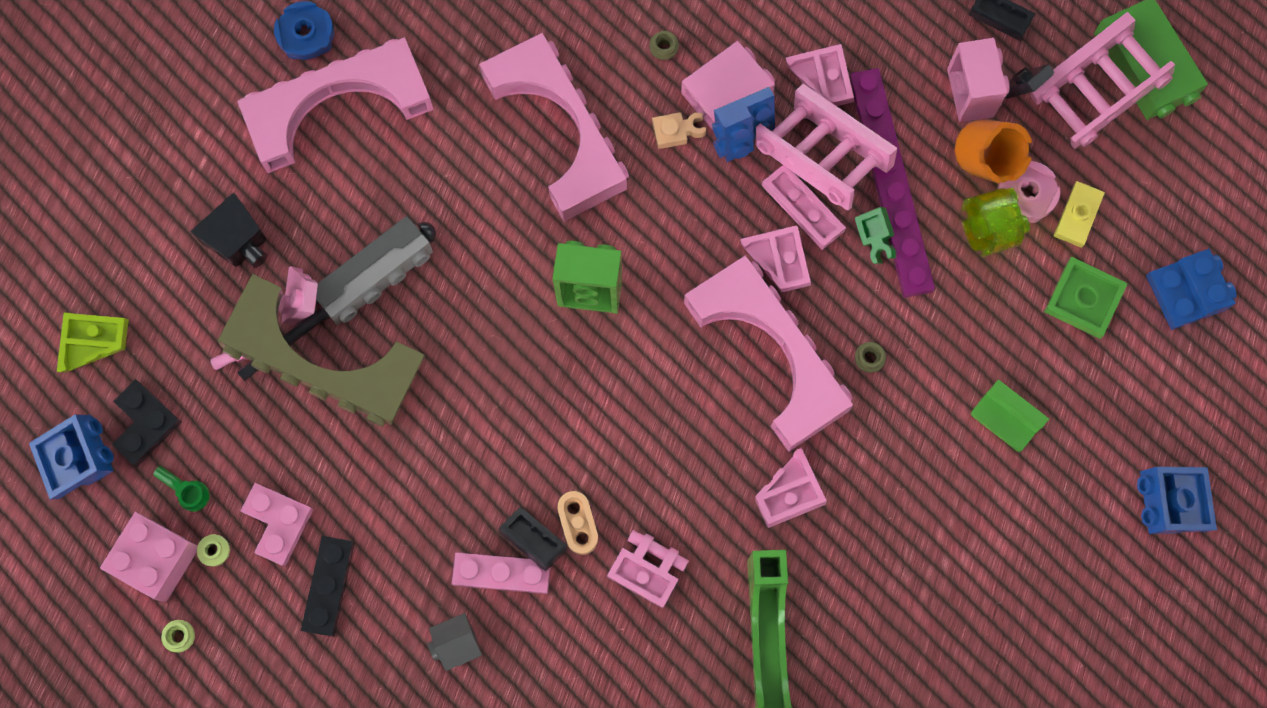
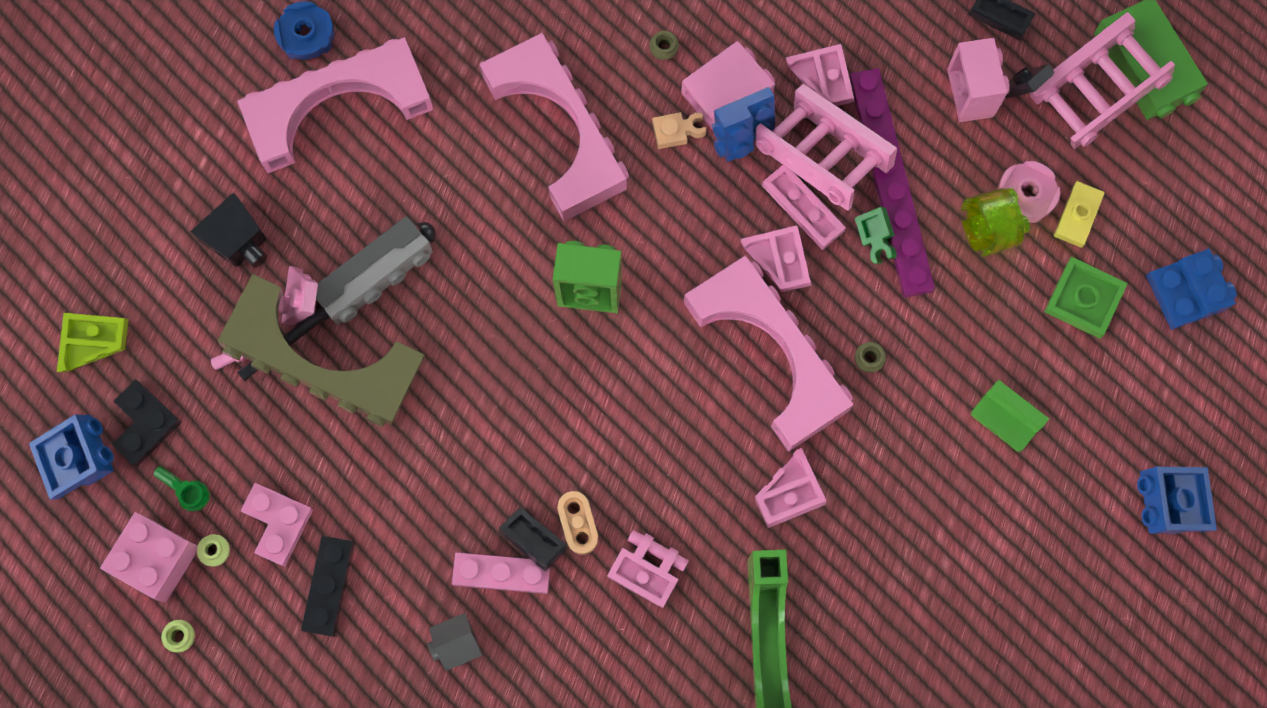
(993, 150): orange cylinder -> none

